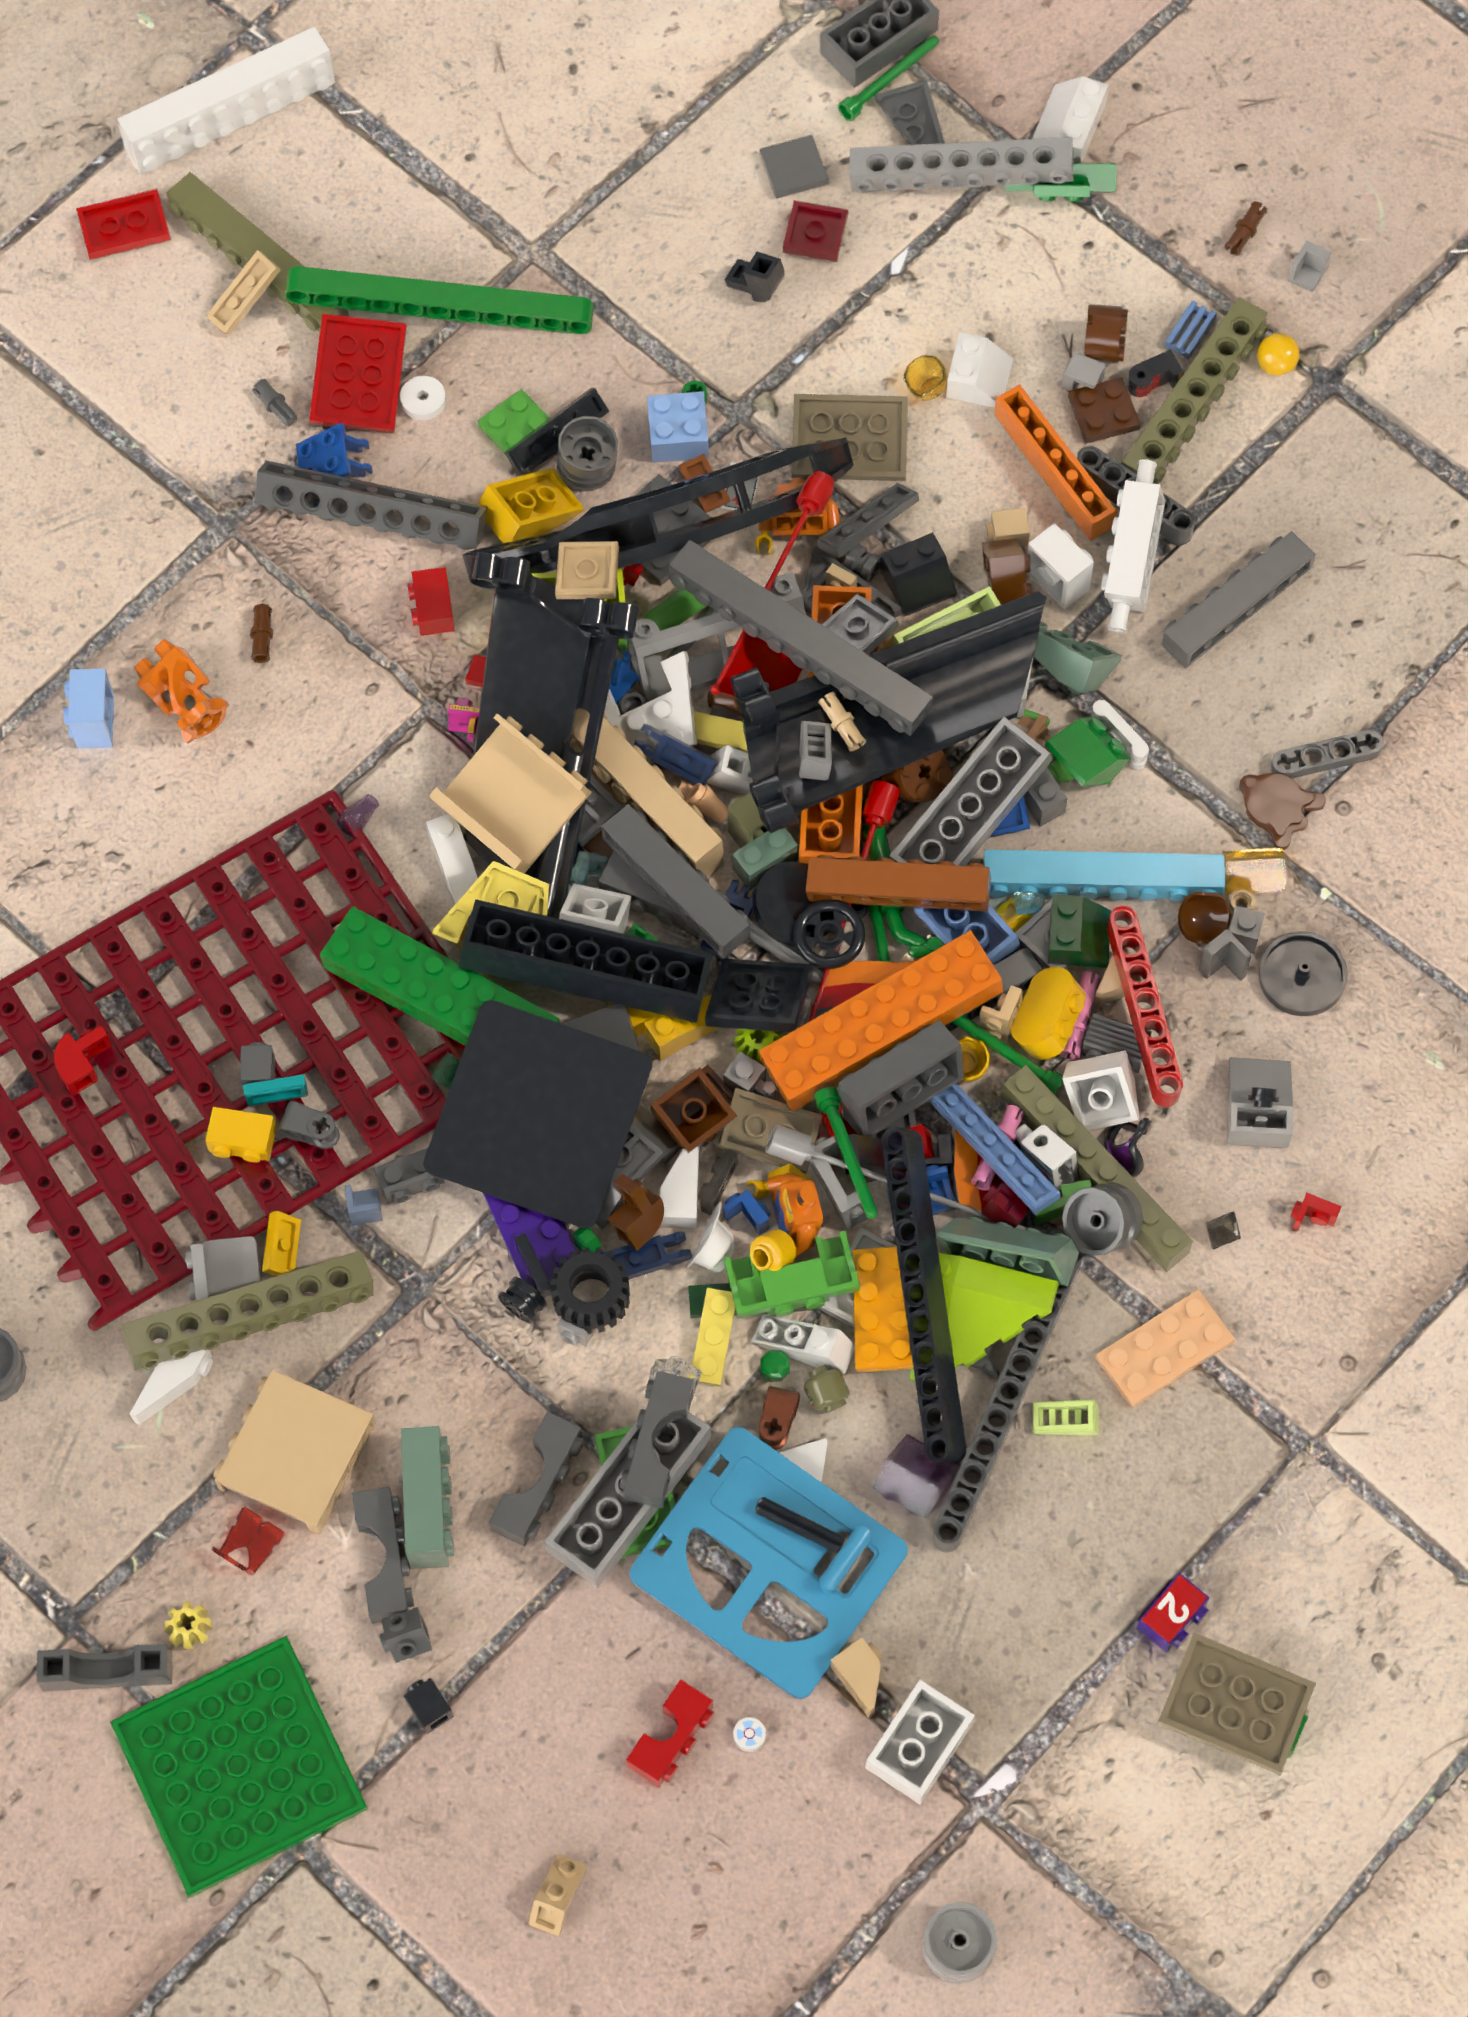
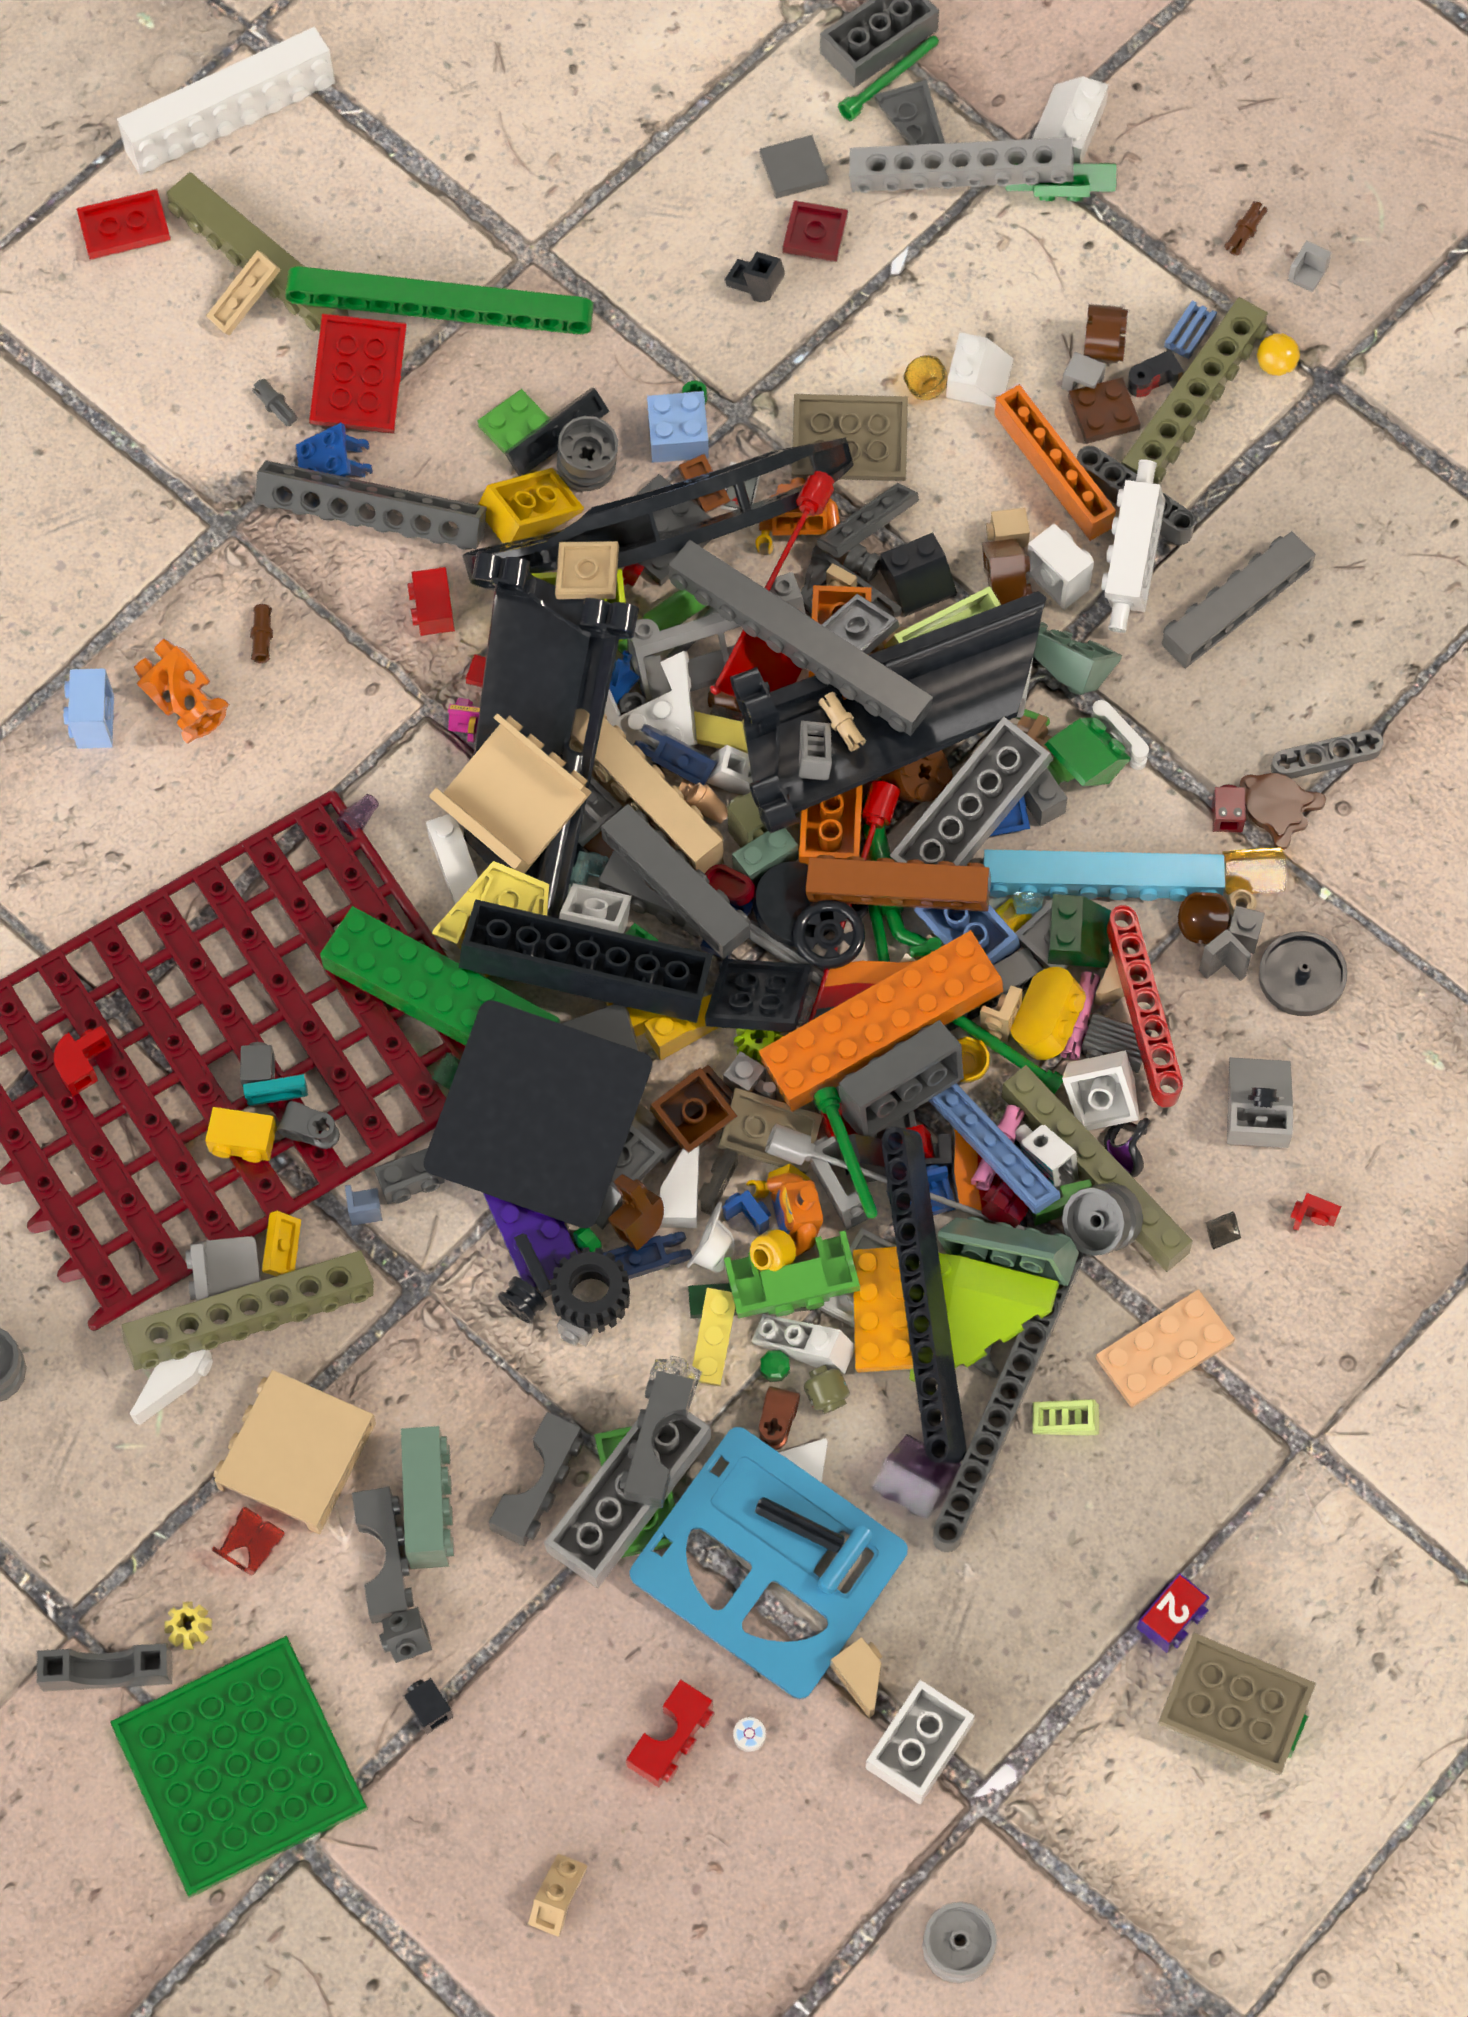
(427, 408): white piece -> none
(732, 883): none -> dark red tile
(1228, 808): none -> brick

